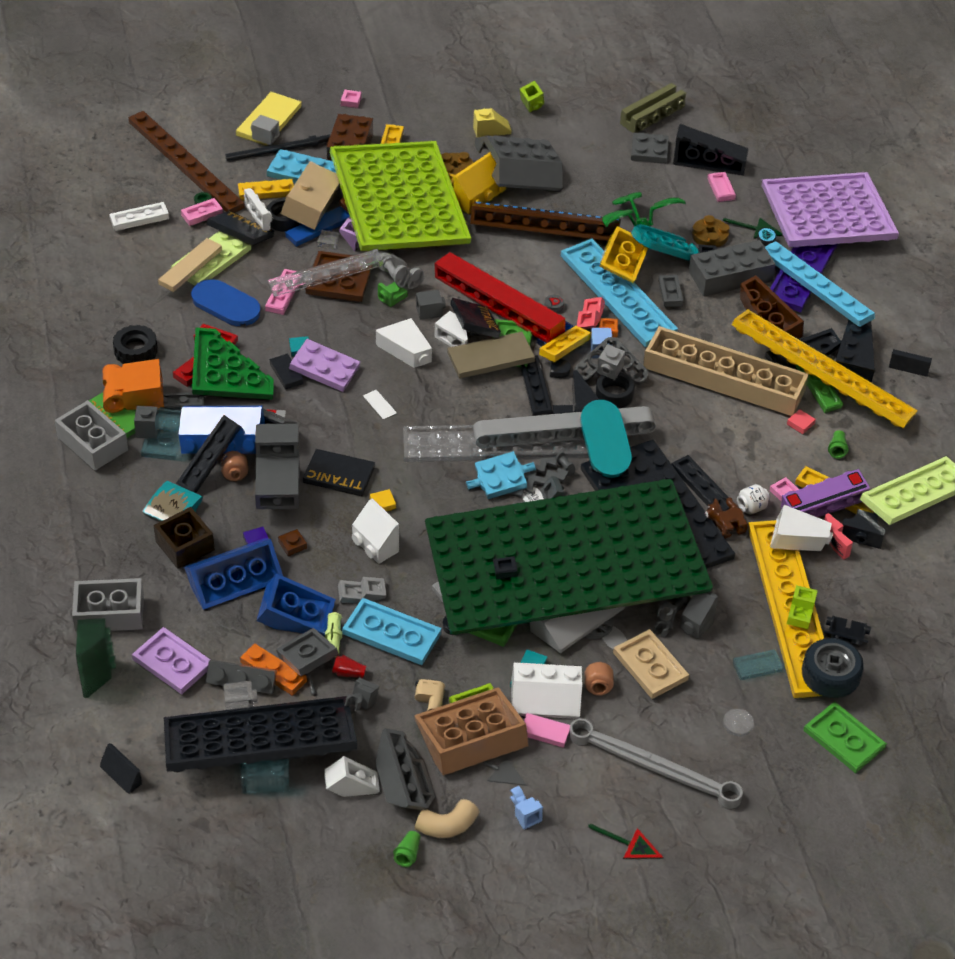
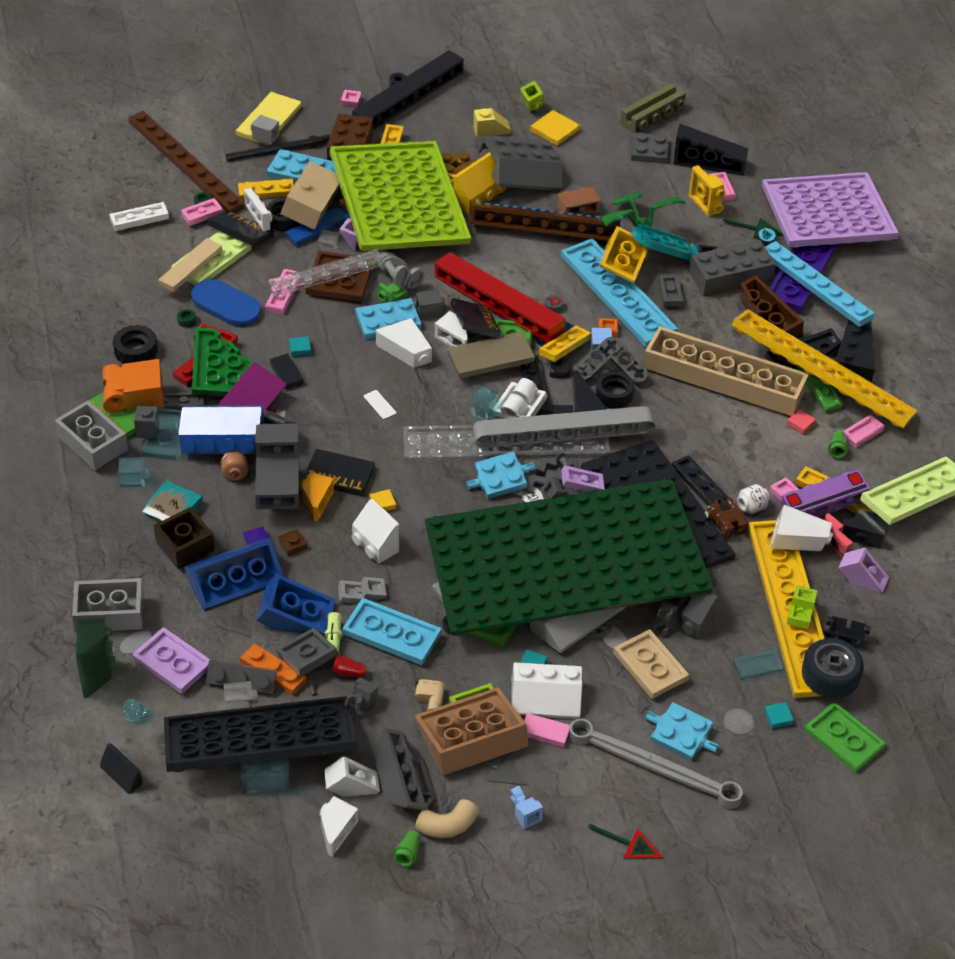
(133, 472): none -> clear light blue brick
(134, 641): none -> light grey sticker
(134, 710): none -> clear light blue plate
(186, 318): none -> dark green tile
(209, 454): black tile -> none
(254, 388): none -> magenta tile
(316, 493): none -> light orange slope
(324, 365): lavender plate -> none
(337, 822): none -> white slope
(385, 314): none -> medium azure plate
(410, 89): none -> black hinge
(483, 402): none -> clear light blue brick
(505, 567): black tile -> none
(520, 400): none -> white plate
(554, 127): none -> yellow tile
(580, 201): none -> nougat brick
(581, 480): none -> lavender slope
(591, 313): coral slope -> none
(599, 678): nougat head -> none
(605, 438): teal tile -> none
(611, 362): light grey brick -> none
(682, 731): none -> medium azure plate
(706, 191): none -> yellow plate
(718, 229): pearl gold plate -> none
(778, 715): none -> teal tile
(863, 431): none -> bright pink tile
(863, 570): none -> lavender slope
(910, 362): black tile -> none

